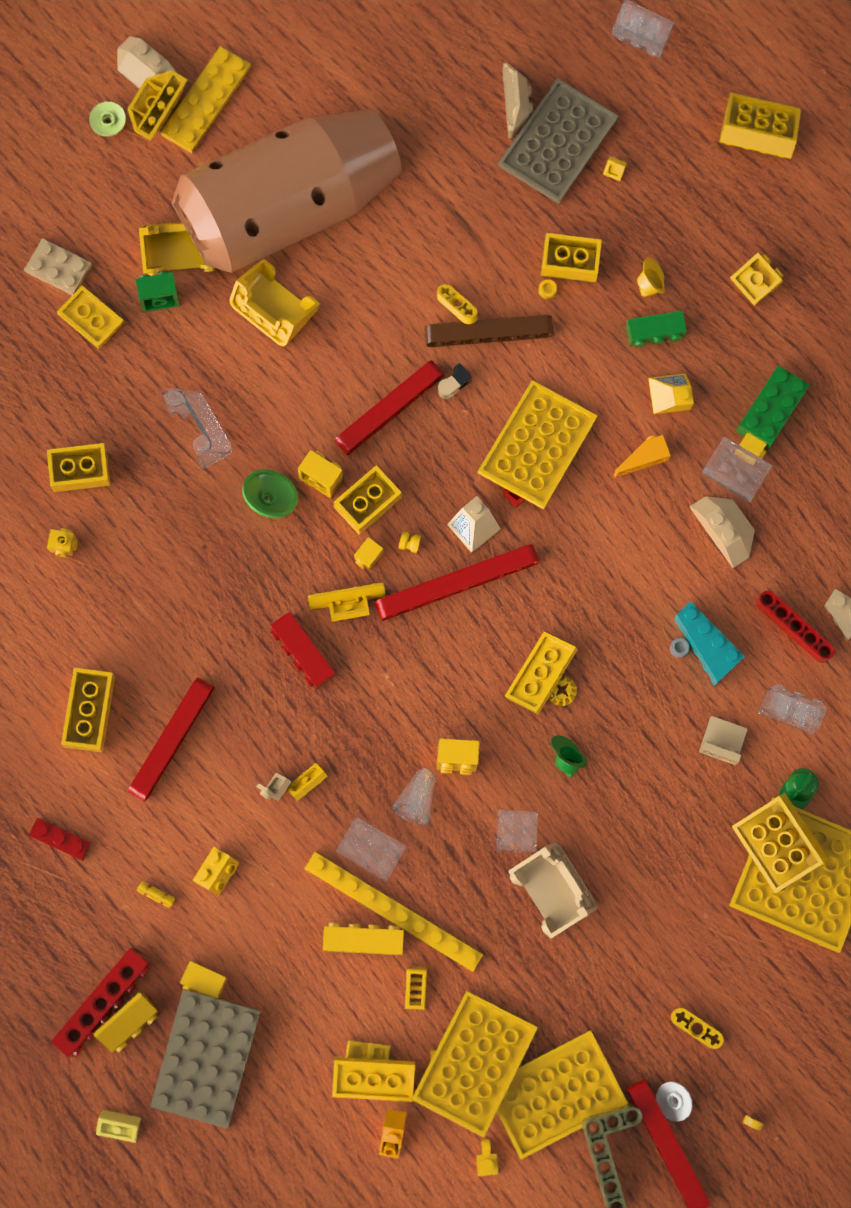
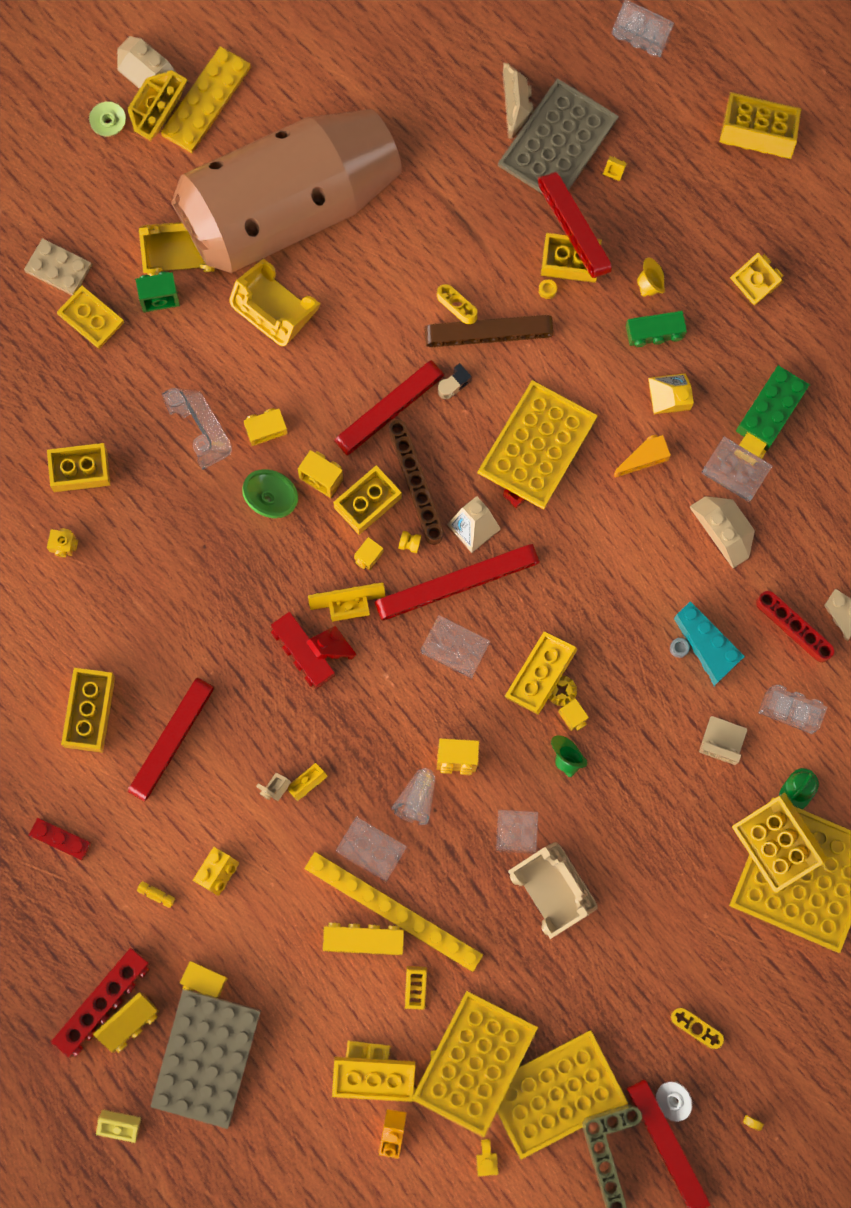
(265, 426): none -> yellow piece
(331, 644): none -> red wing
(415, 473): none -> reddish brown beam
(455, 646): none -> clear brick
(573, 715): none -> yellow brick
(574, 225): none -> red beam

